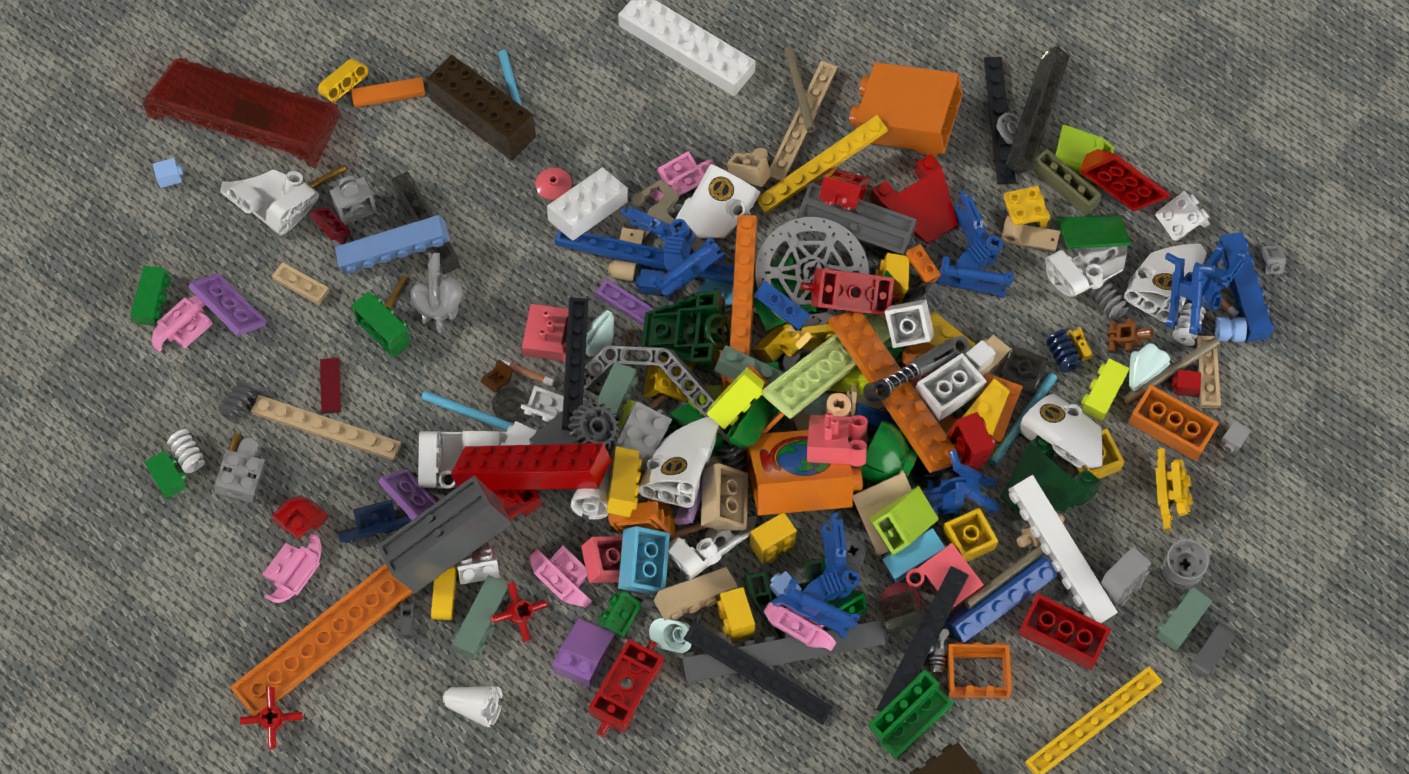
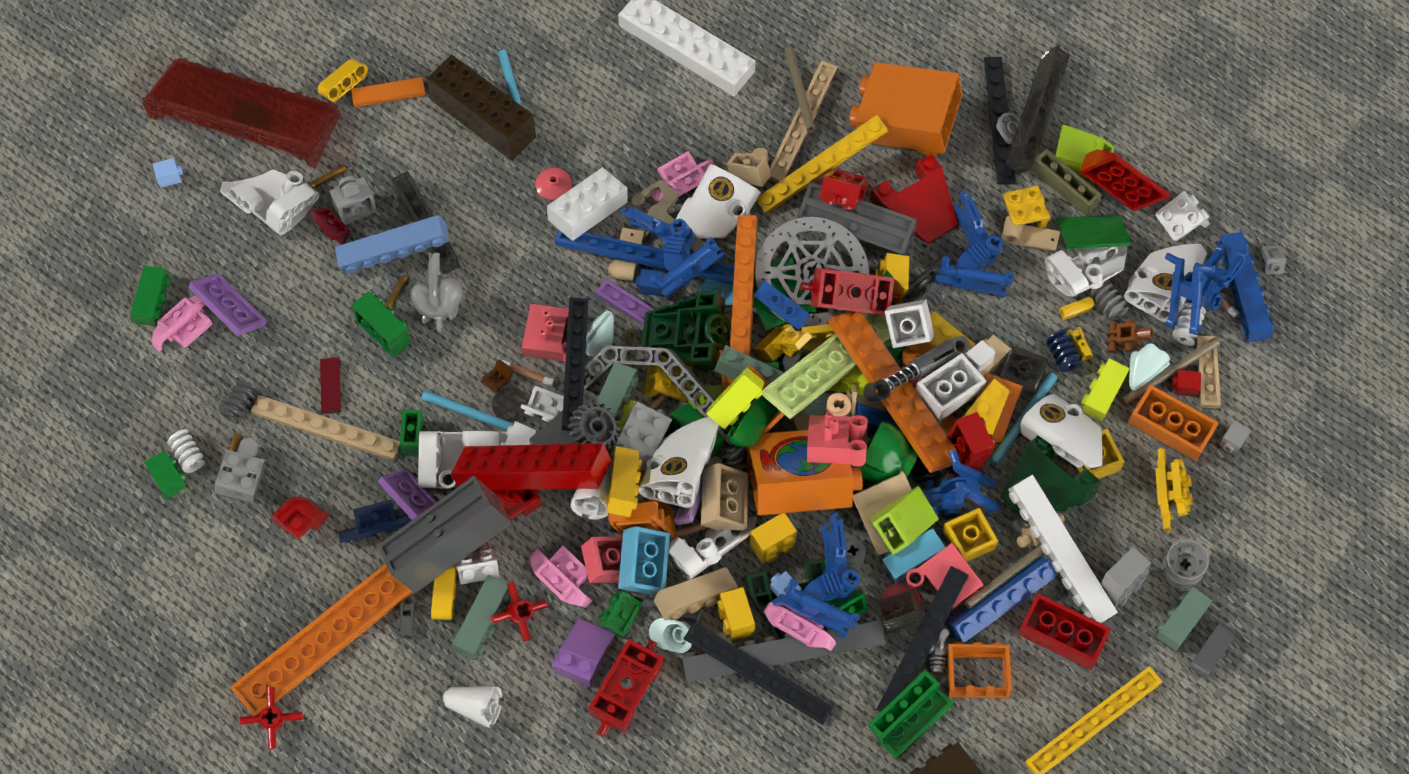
(293, 569): bright pink plate -> none
(300, 283): tan plate -> none
(411, 425): none -> green brick
(923, 264): orange bracket -> none
(1076, 308): none -> yellow bar
(1231, 329): light blue wheel -> none

